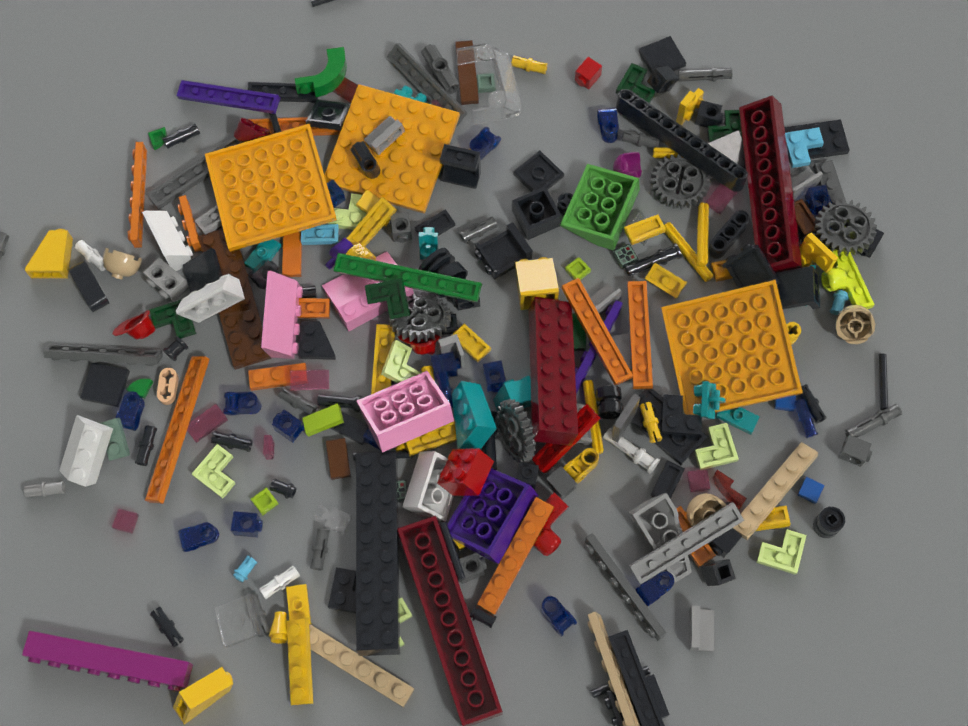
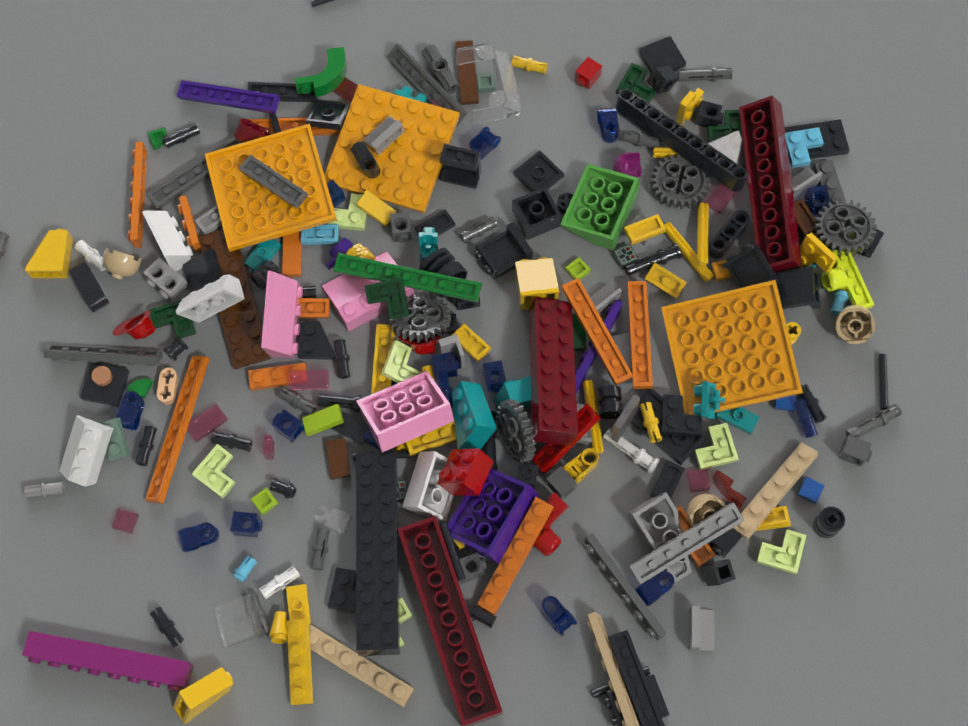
(102, 376): none -> nougat tile
(237, 403): clear blue piece -> none
(273, 182): none -> dark grey plate
(342, 359): none -> black pin
(372, 223): yellow plate -> none

